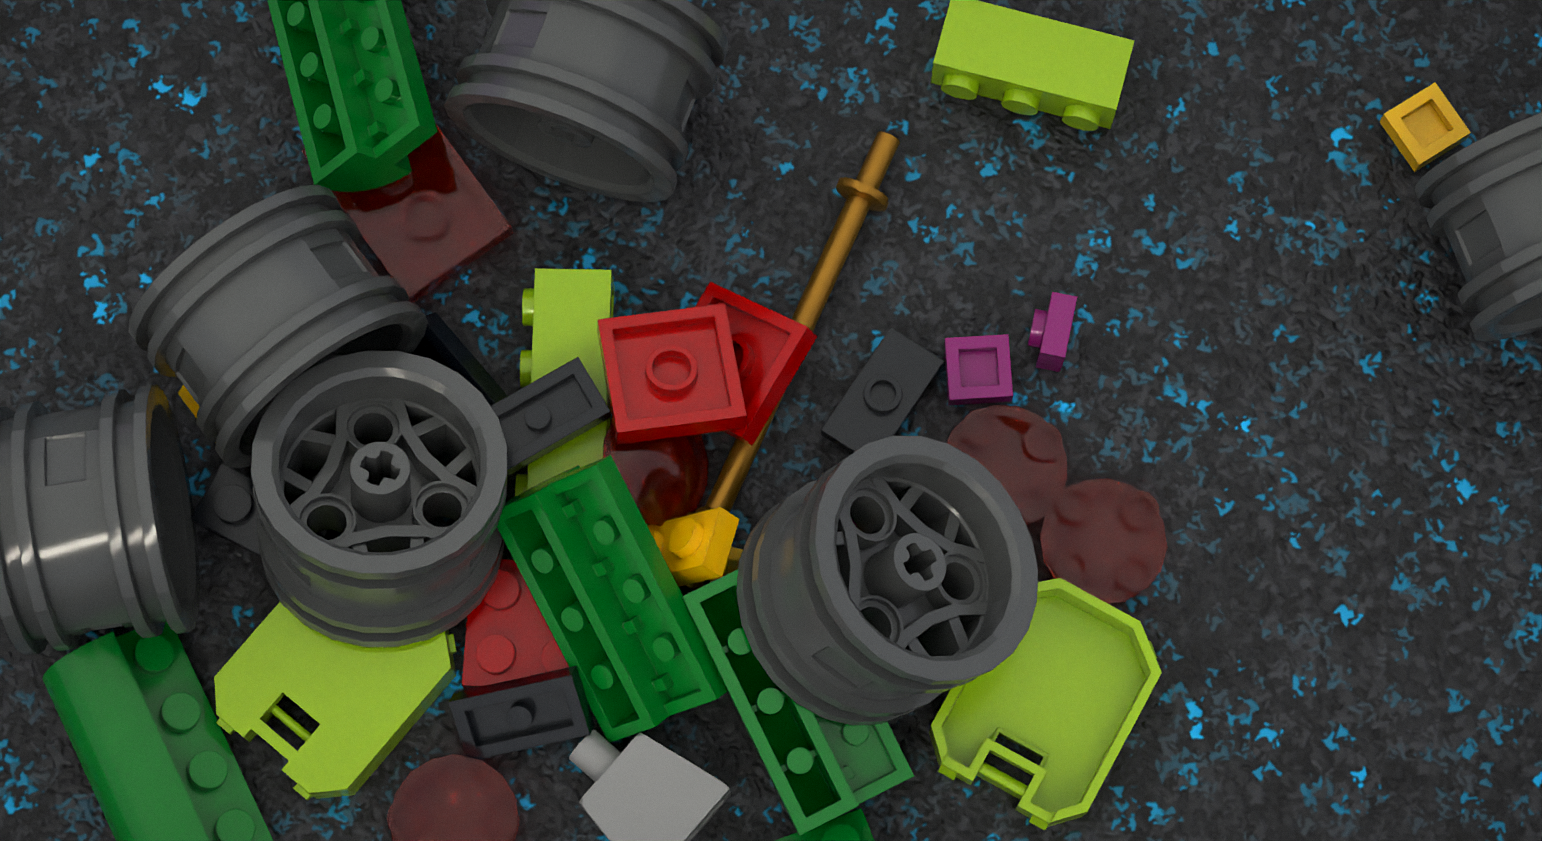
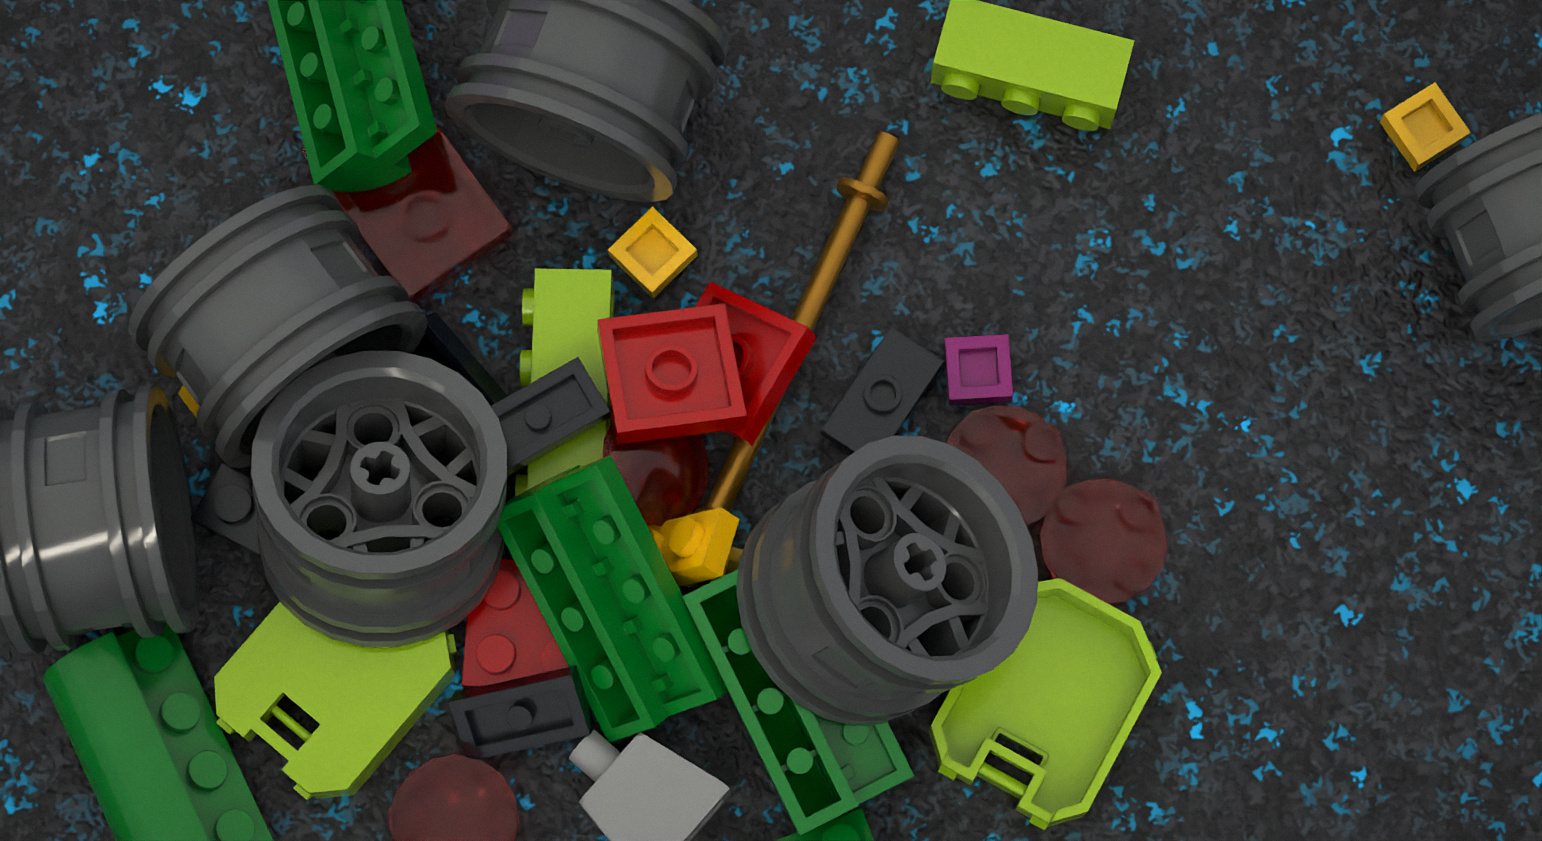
(652, 252): none -> yellow plate
(1052, 330): magenta plate -> none

